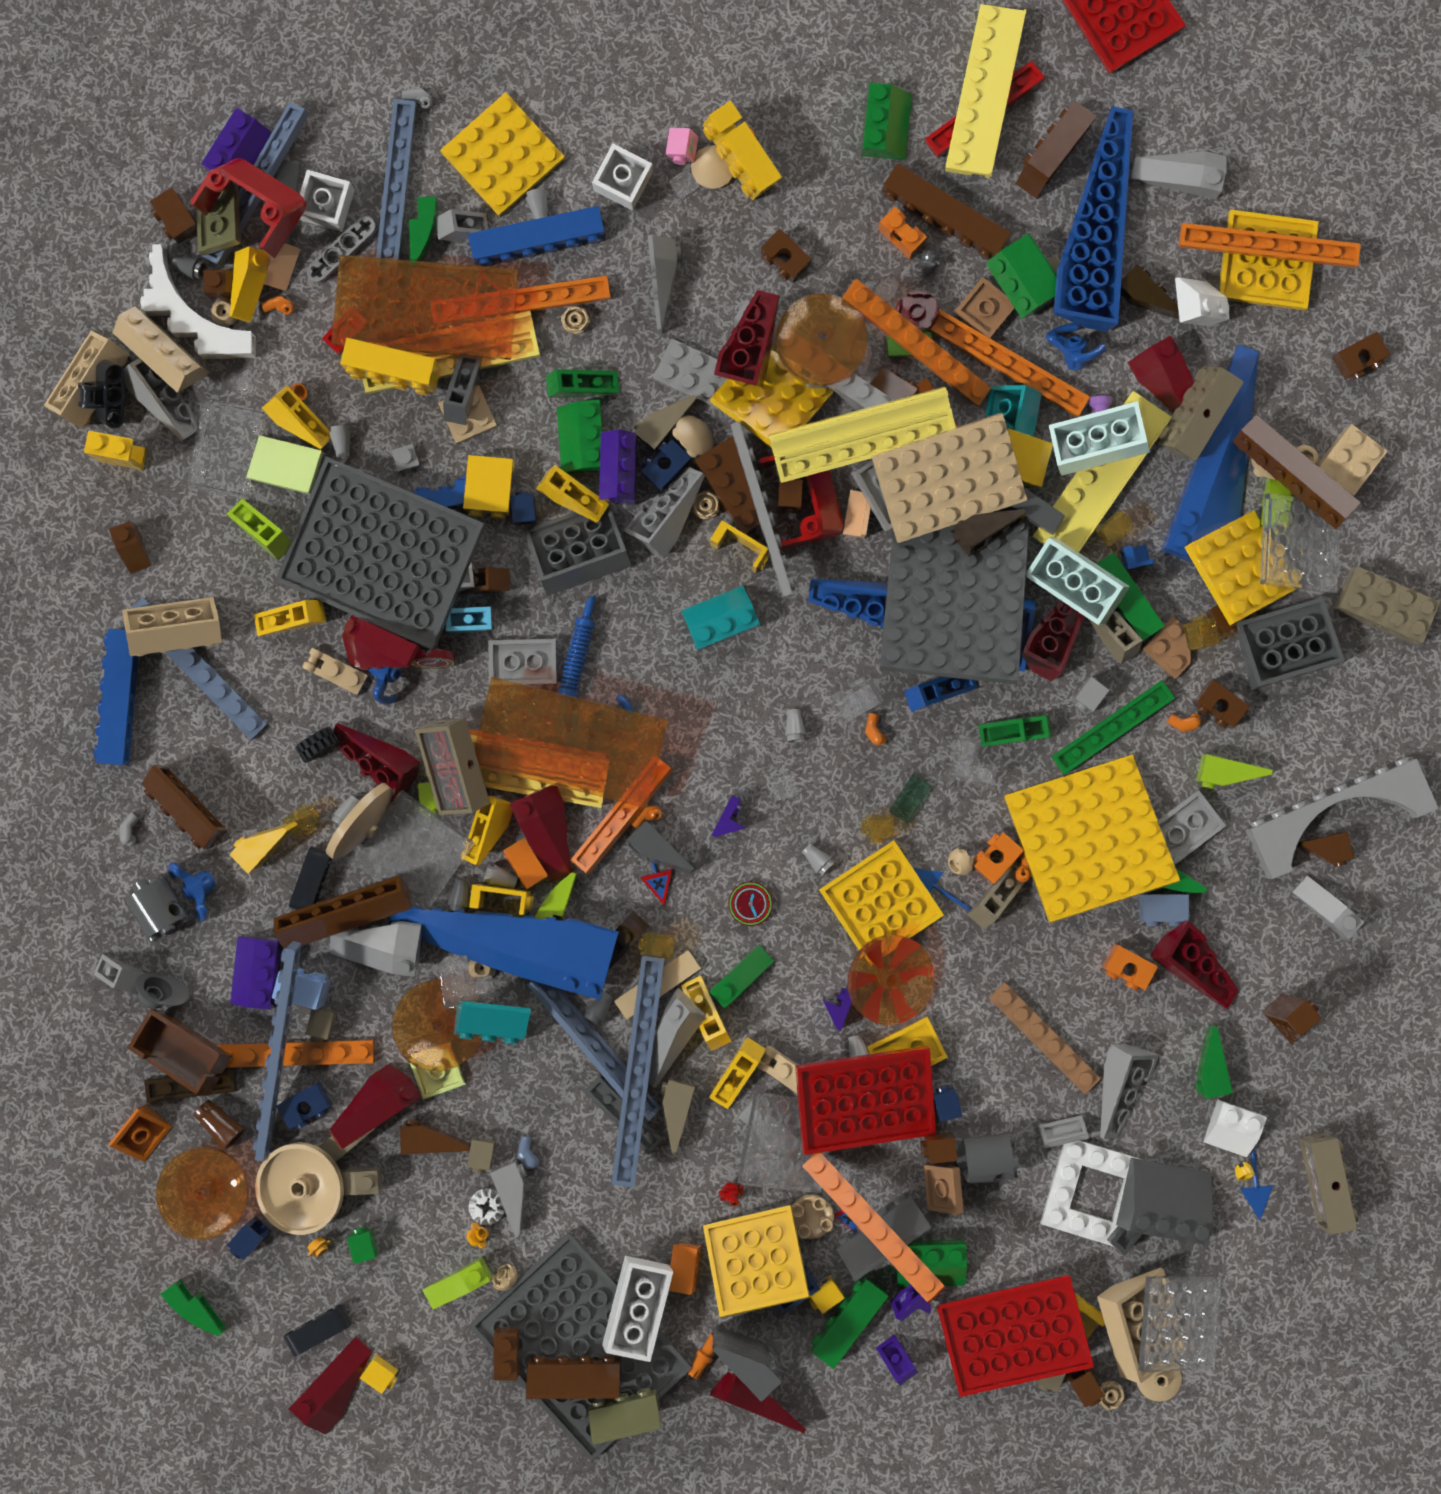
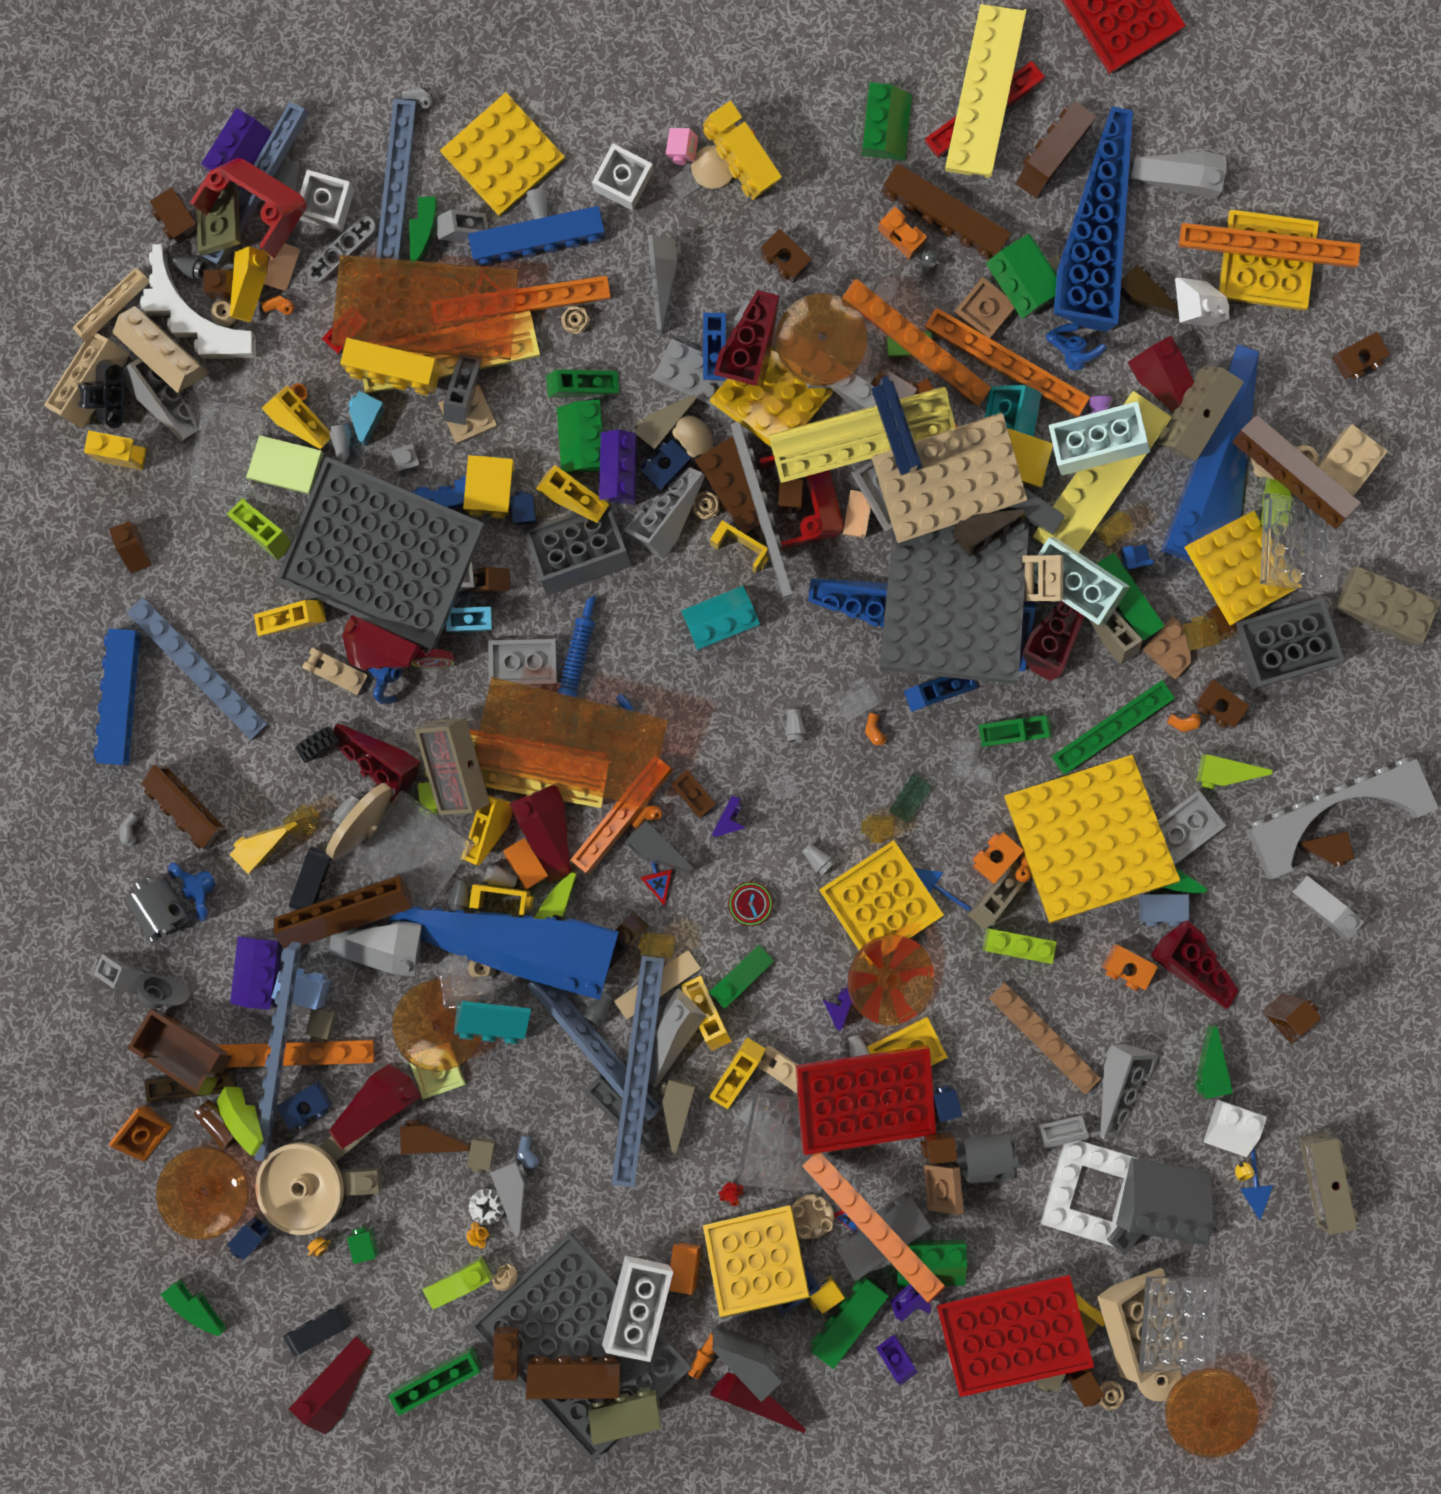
(111, 304): none -> tan tile
(172, 626): tan slope -> none
(240, 1119): none -> lime slope
(365, 415): none -> medium azure slope
(379, 1374): yellow brick -> none
(435, 1381): none -> green brick
(693, 794): none -> reddish brown plate
(713, 340): none -> blue slope
(896, 427): none -> dark blue fence
(919, 309): tile -> none
(960, 862): tan plate -> none
(1019, 945): none -> lime brick
(1049, 578): none -> tan plate
(1089, 695): light grey brick -> none
(1211, 1413): none -> clear orange dish

